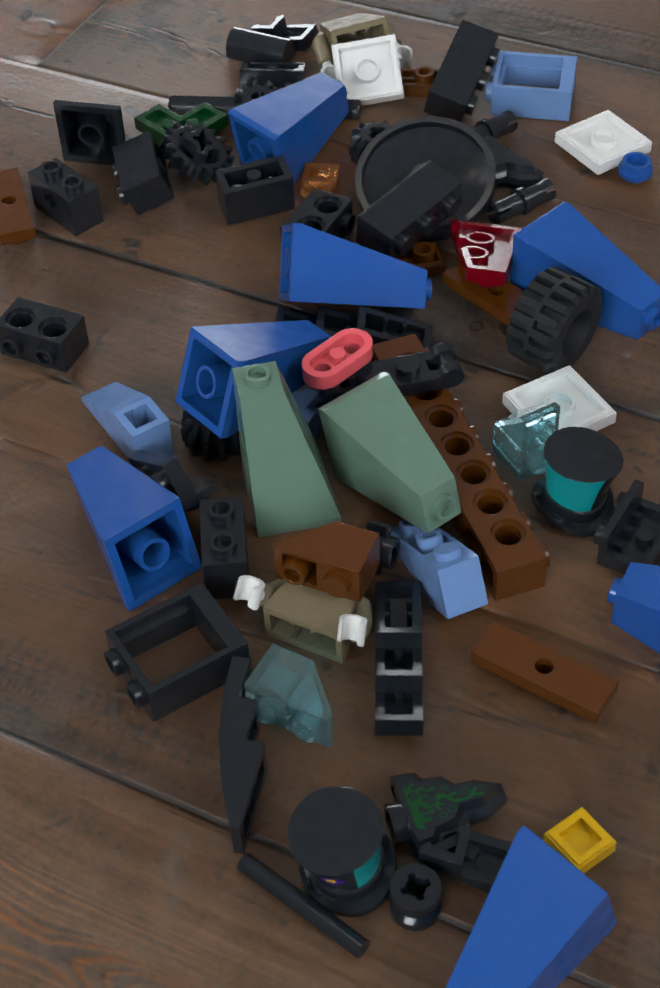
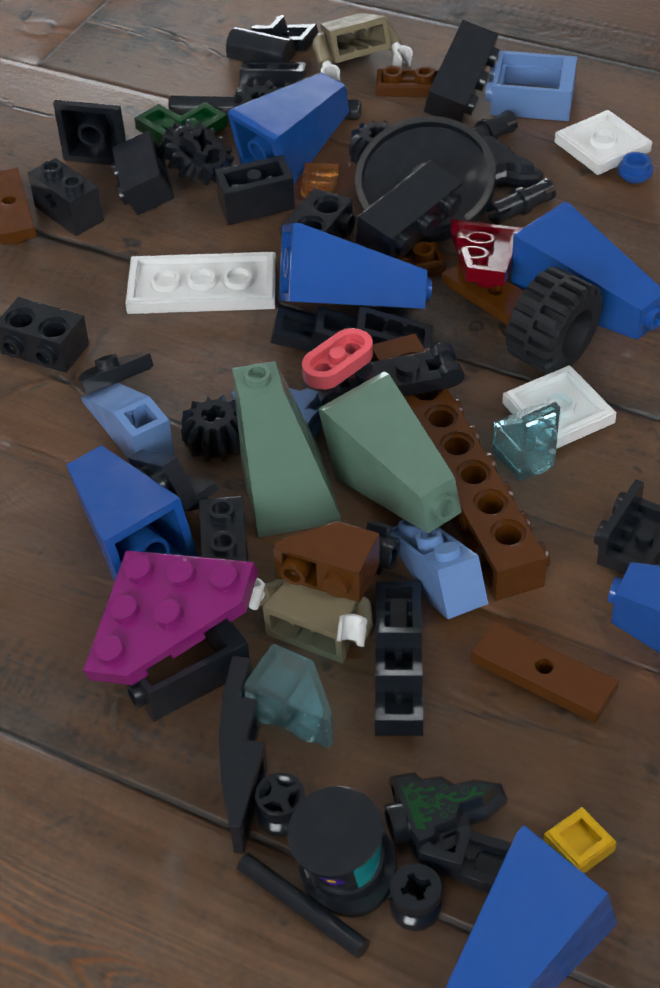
(111, 370): none -> black plate
(163, 610): none -> magenta plate
(201, 282): none -> white tile
(213, 351): blue slope -> none
(282, 791): none -> black wheel
(369, 69): white plate -> none
(577, 480): black hat -> none

